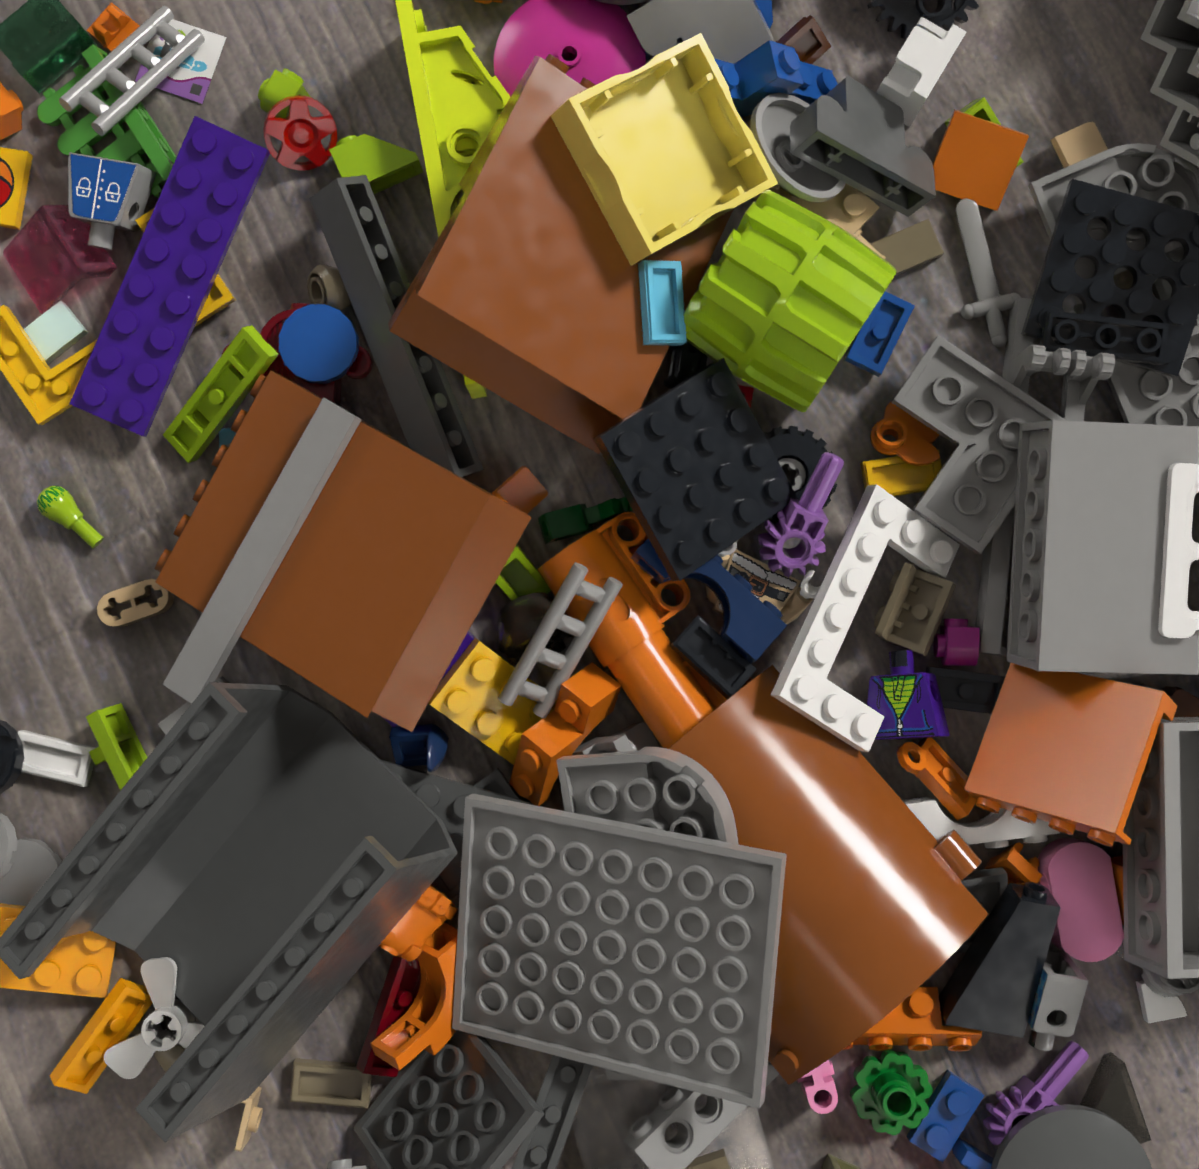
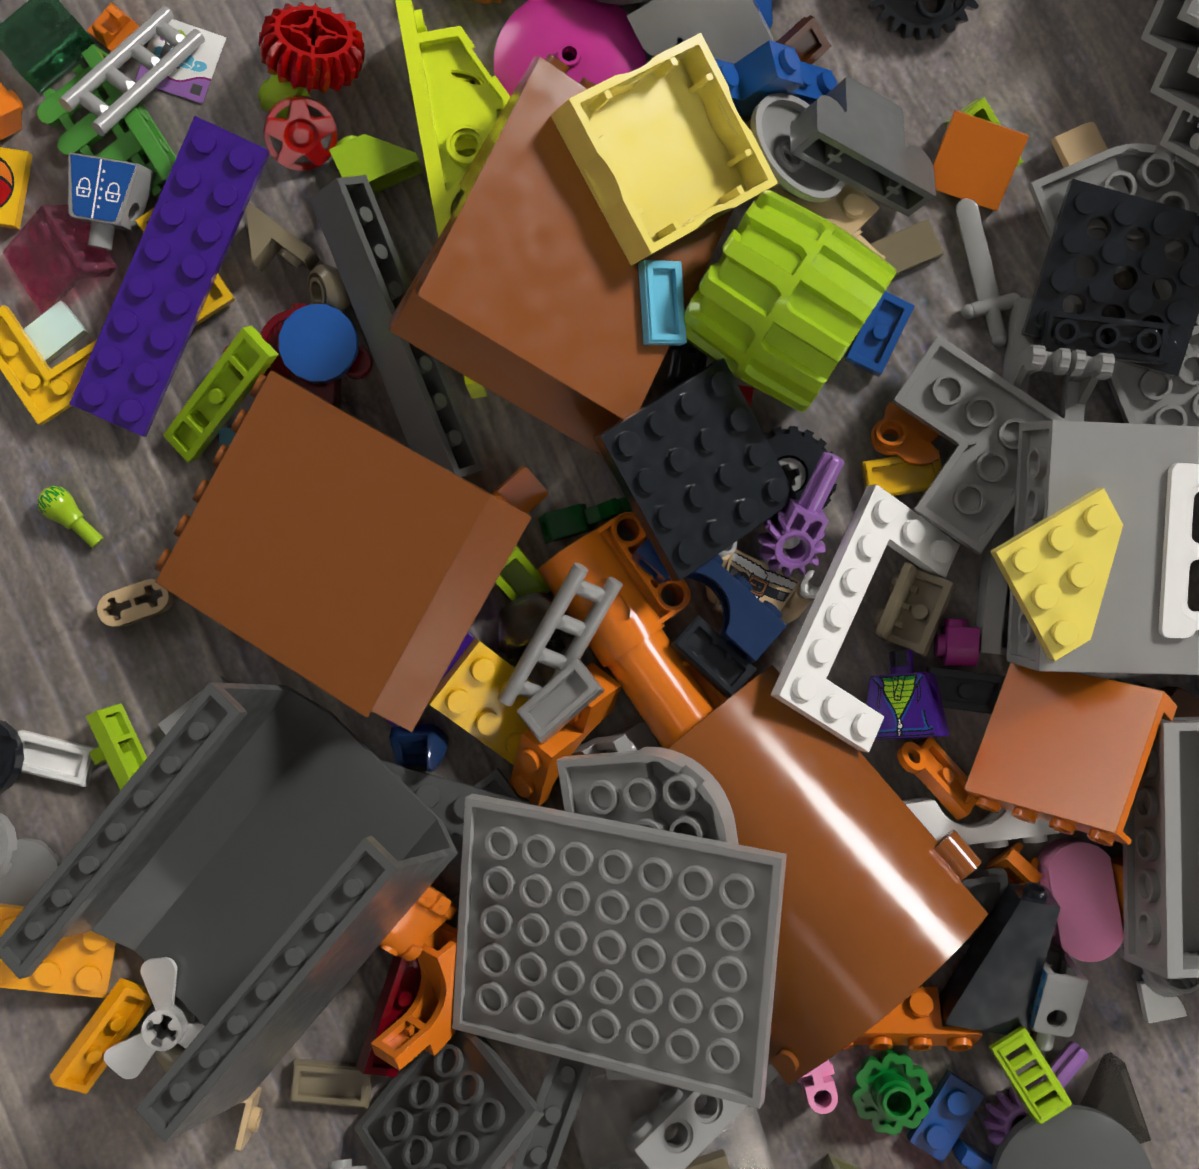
(262, 550): light grey tile -> none
(269, 237): none -> dark tan slope
(311, 47): none -> red gear
(560, 701): none -> light grey tile
(919, 66): white panel -> none
(1046, 1097): none -> lime slope
(1063, 570): none -> light yellow plate

